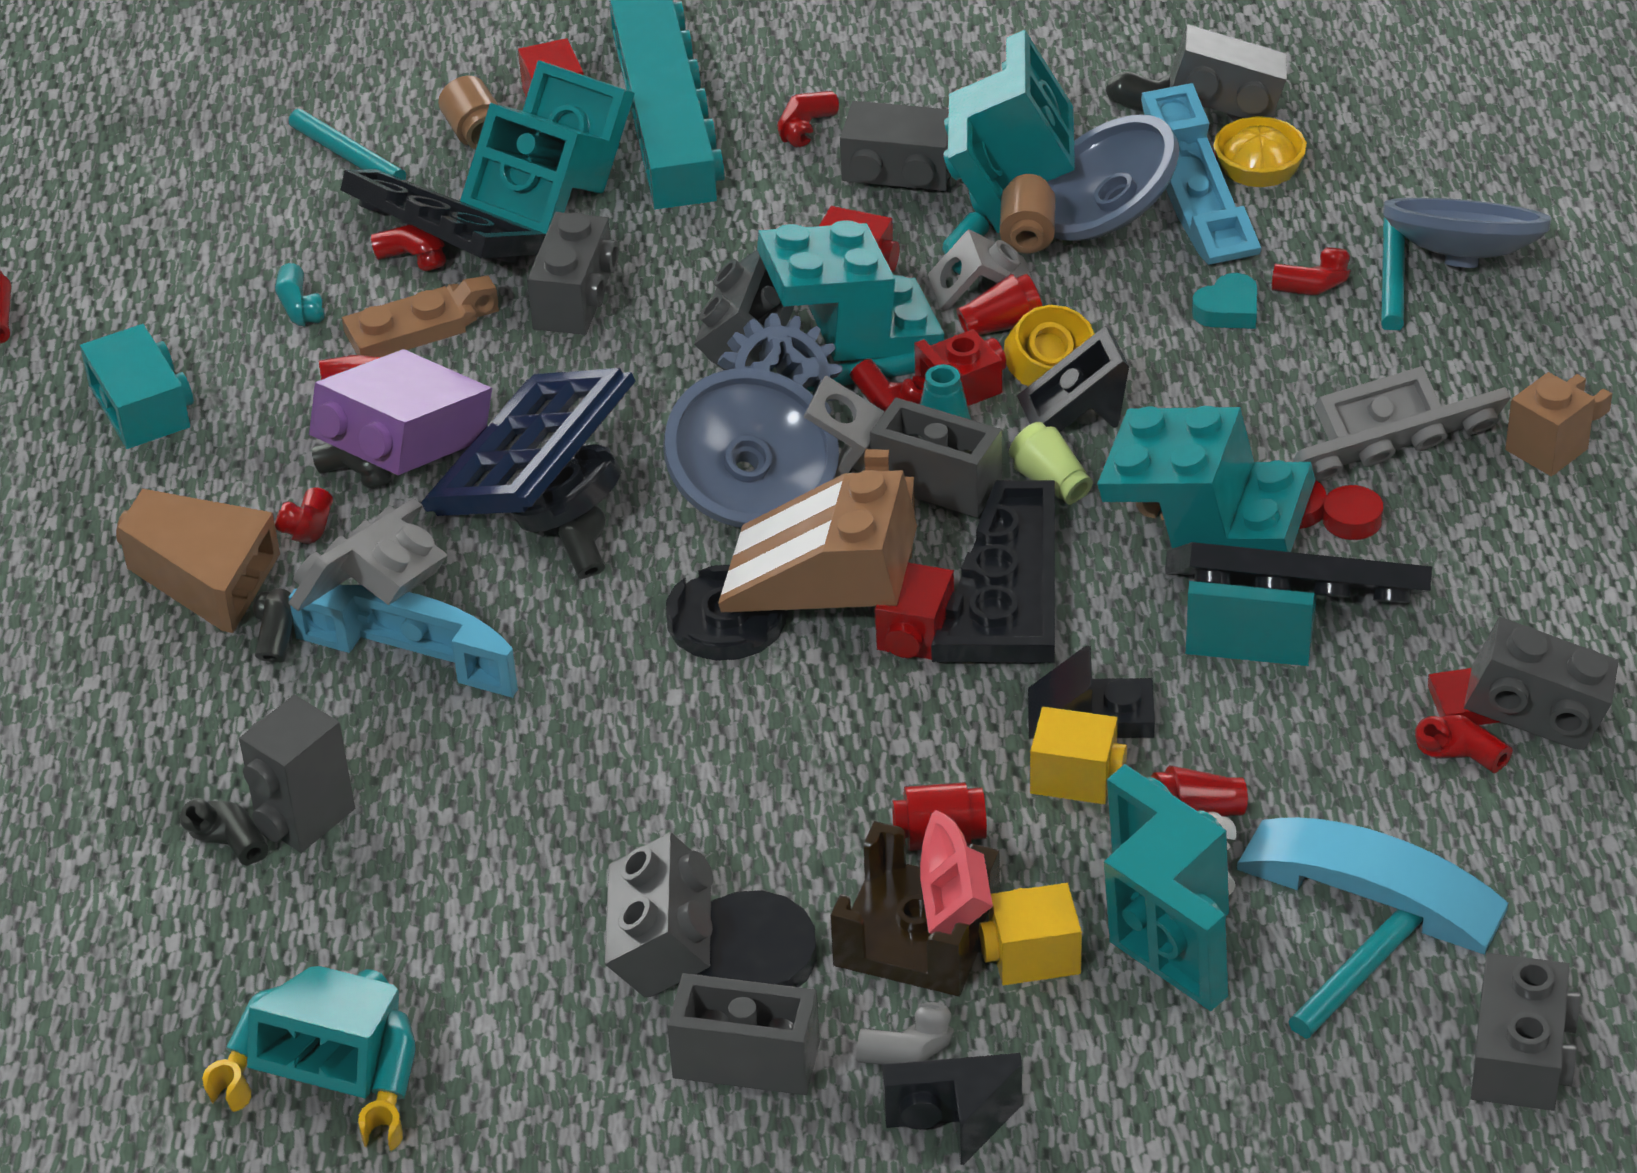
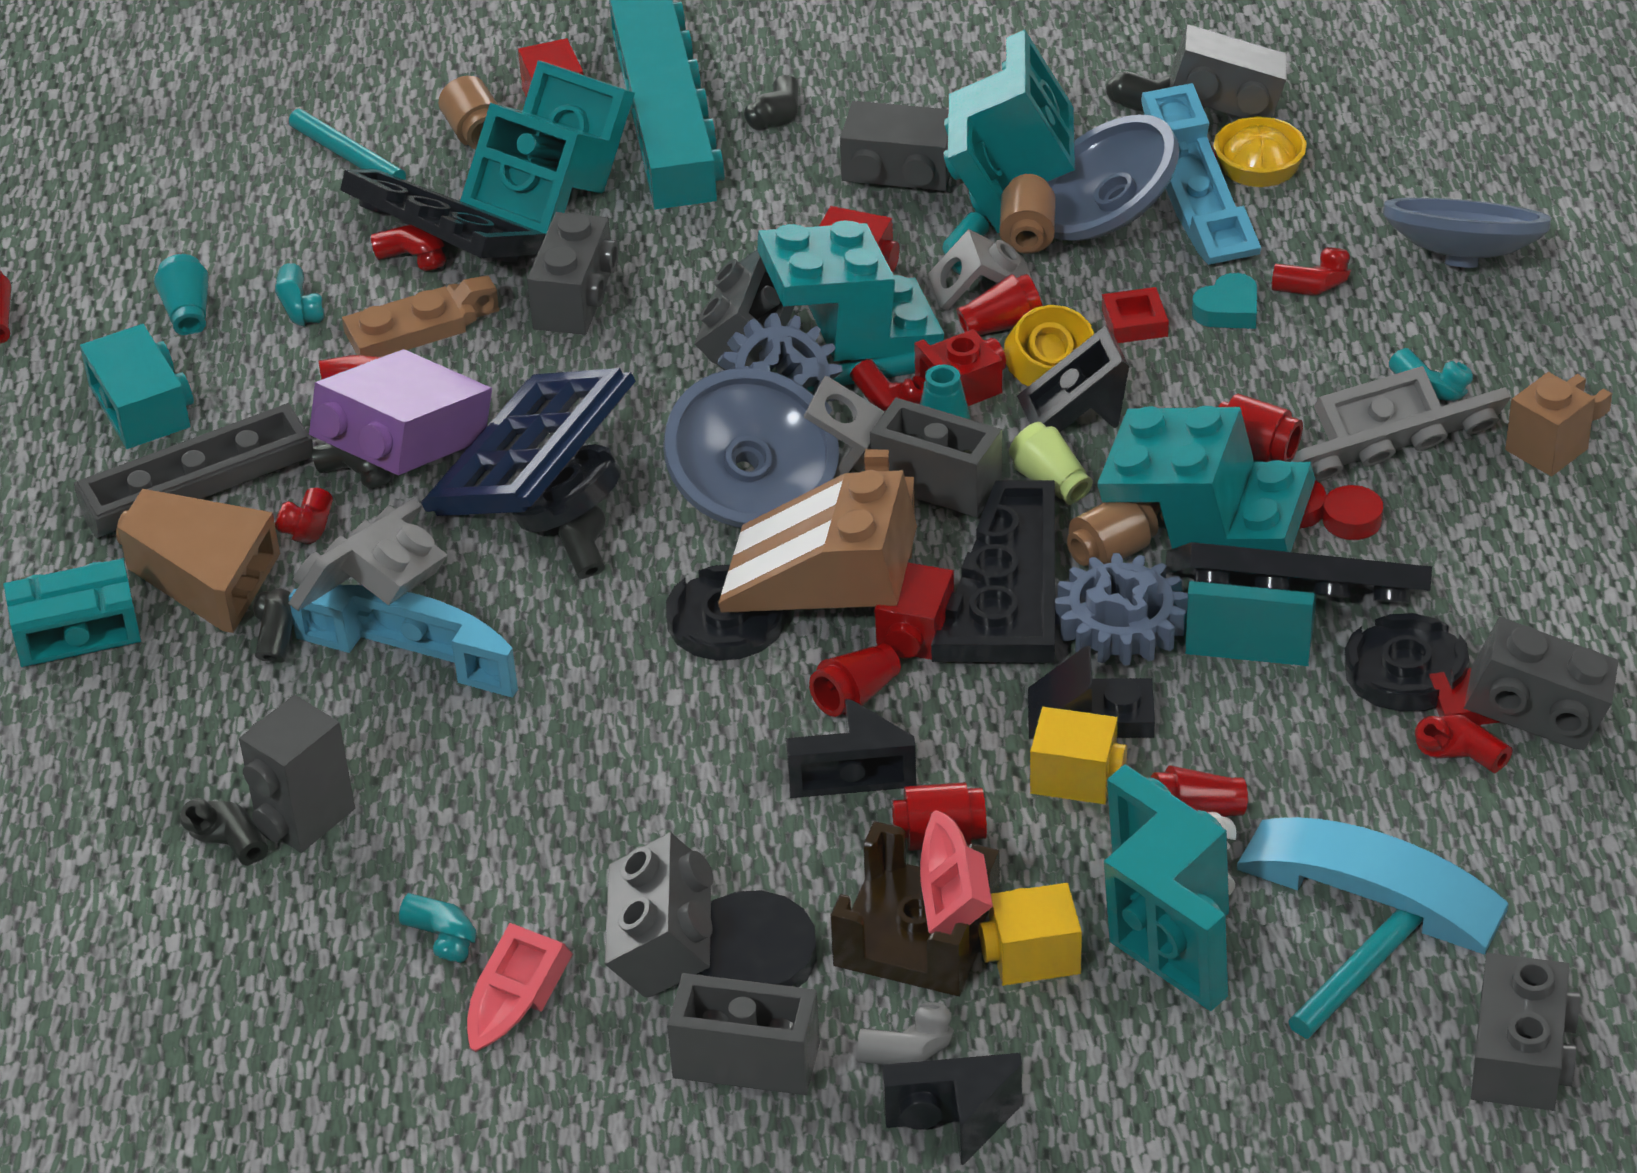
(71, 612): none -> teal brick
(184, 291): none -> teal cone
(197, 465): none -> dark grey brick
(325, 1033): teal torso -> none
(442, 918): none -> teal arm
(513, 981): none -> coral plate
(774, 107): none -> pearl dark grey arm
(800, 111): red arm -> none
(853, 677): none -> red cone
(864, 759): none -> black slope
(1110, 530): none -> medium nougat brick
(1121, 608): none -> sand blue gear
(1135, 315): none -> red tile
(1269, 428): none -> red brick
(1392, 278): teal bar -> none
(1402, 678): none -> black tile
(1448, 385): none -> teal arm

